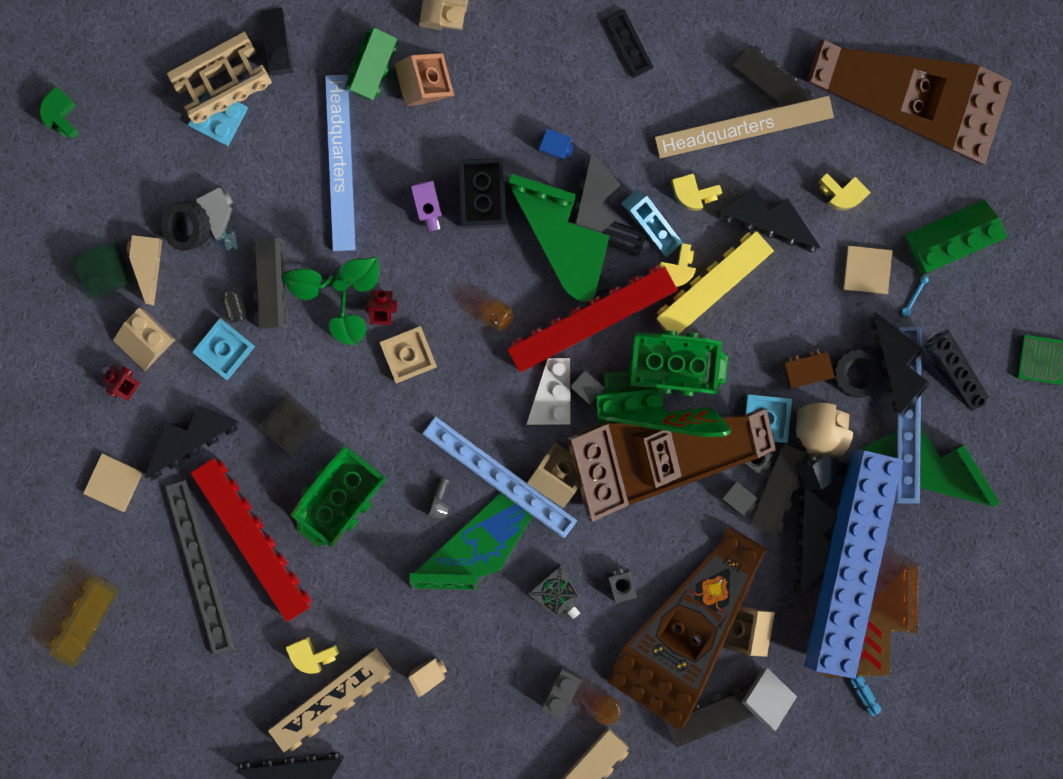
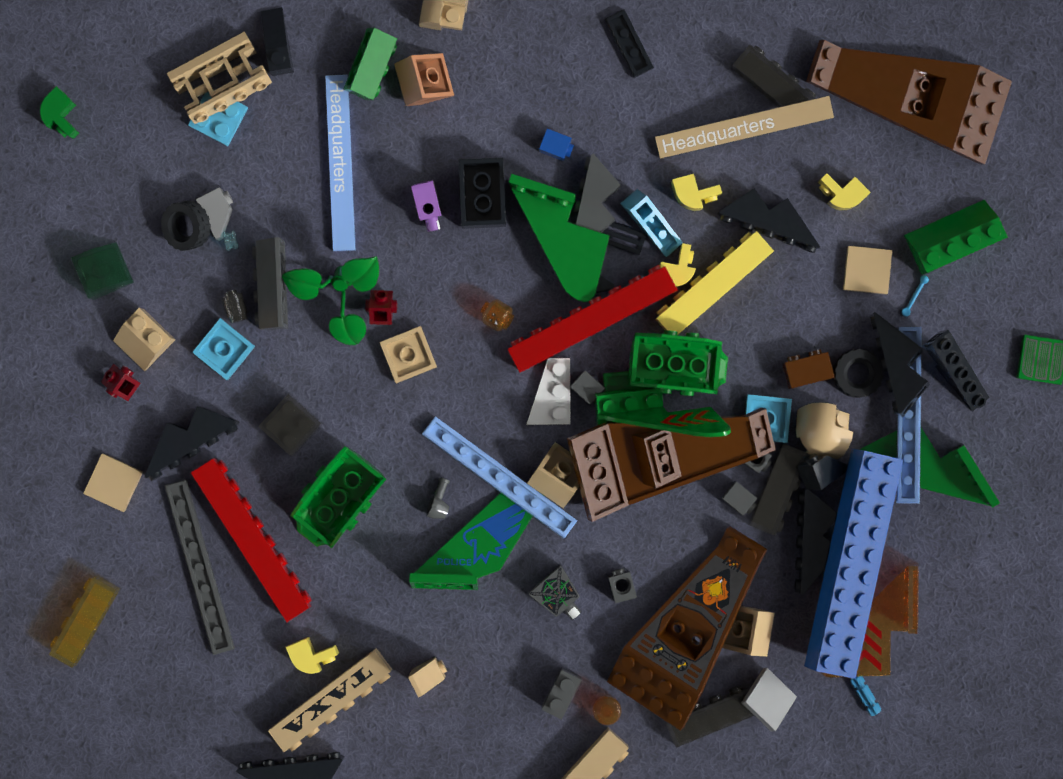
(145, 260): tan slope -> none

